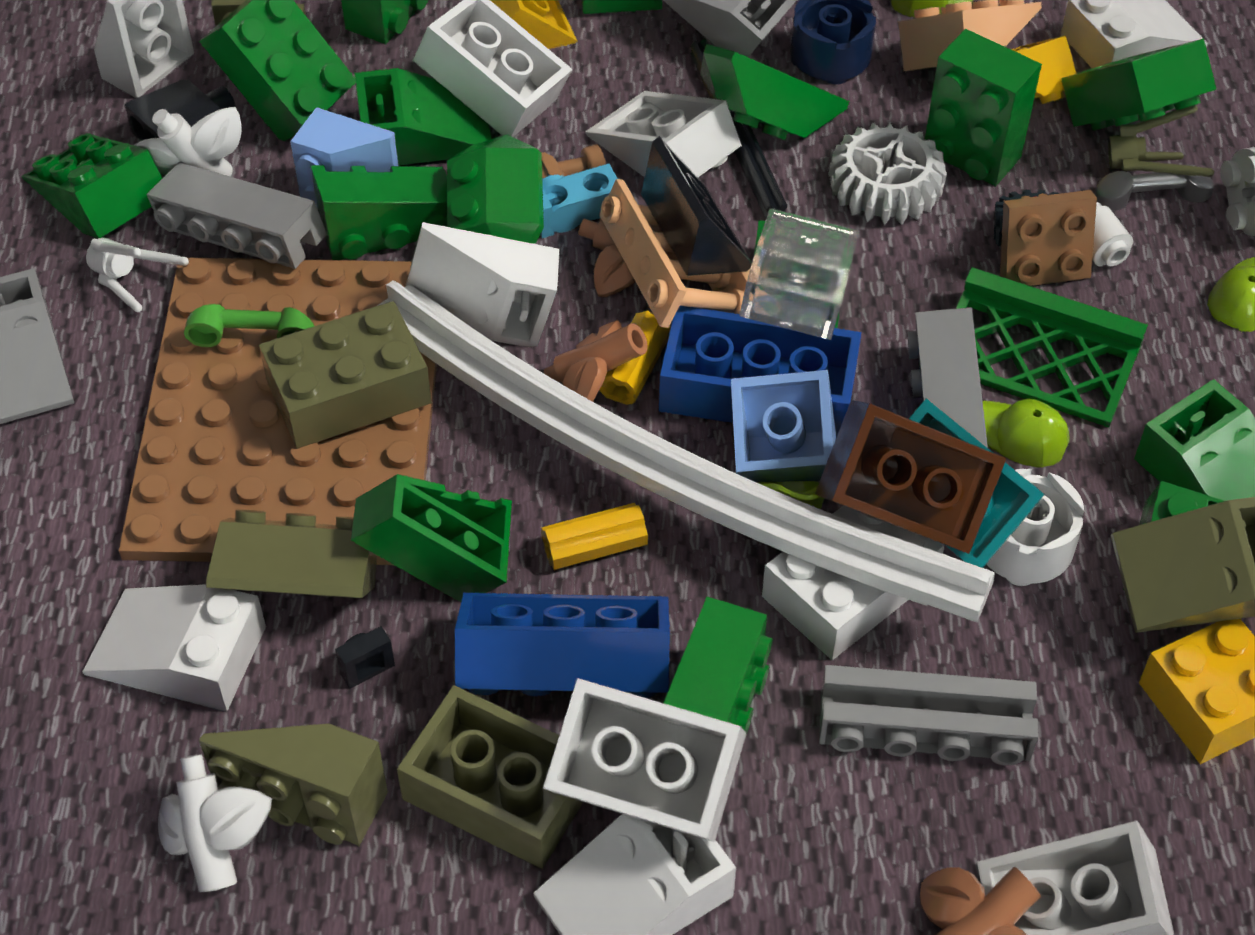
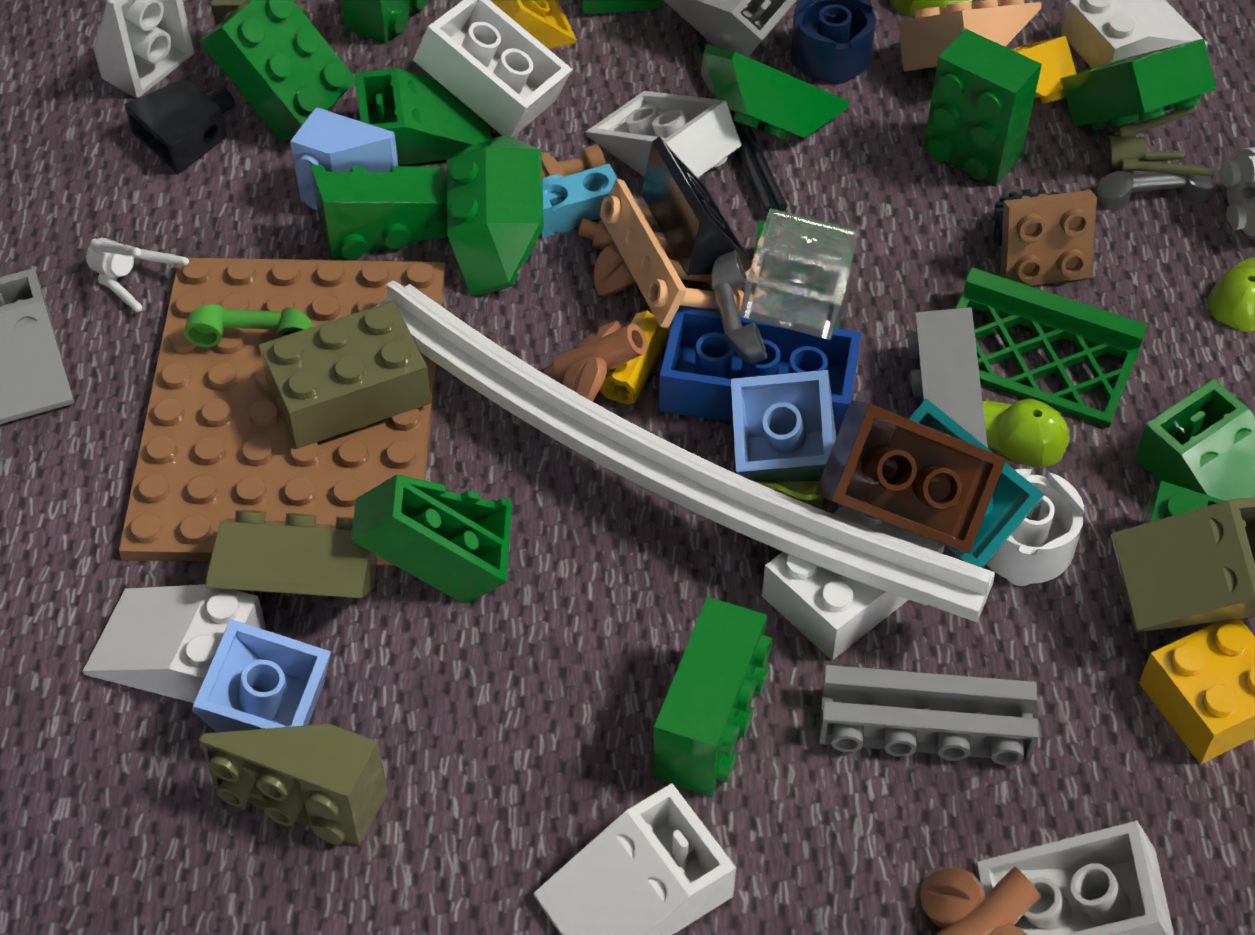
(96, 182): green slope -> none
(200, 145): white plant -> none
(210, 823): white plant -> none
(236, 214): light grey brick -> none
(260, 681): none -> light blue slope
(365, 656): black plate -> none
(487, 281): white slope -> none
(488, 776): olive brick -> none
(554, 638): blue brick -> none
(594, 535): yellow axle -> none
(645, 759): white brick -> none
(728, 276): none -> flat silver bar
(887, 173): white gear -> none
(1111, 238): white brick -> none

